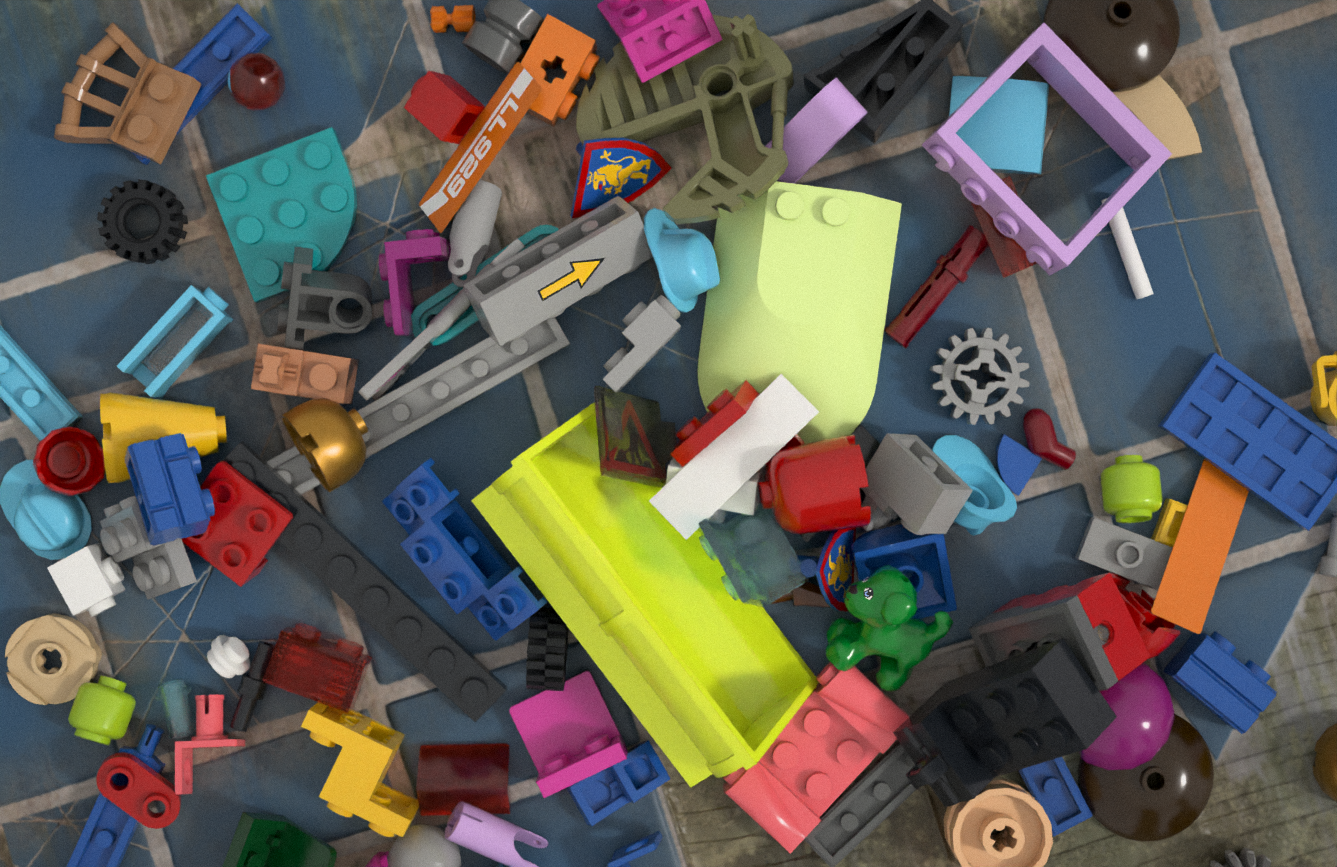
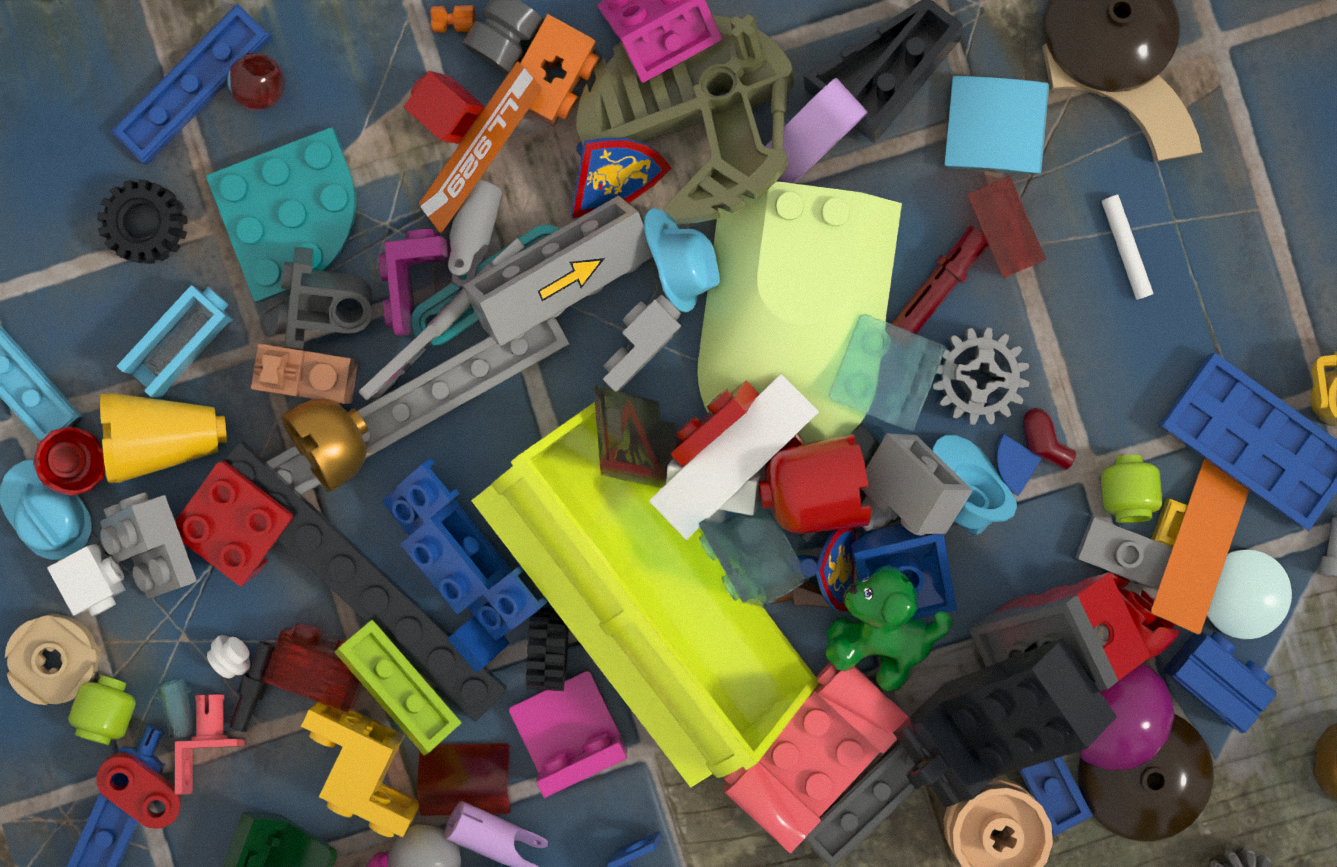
(150, 111): medium nougat plate -> none
(168, 488): blue brick -> none
(398, 687): none -> lime panel
(476, 644): none -> blue tile
(619, 784): blue slope -> none
(886, 372): none -> clear light blue bracket
(1093, 103): lavender window -> none
(1250, 595): none -> light aqua dish

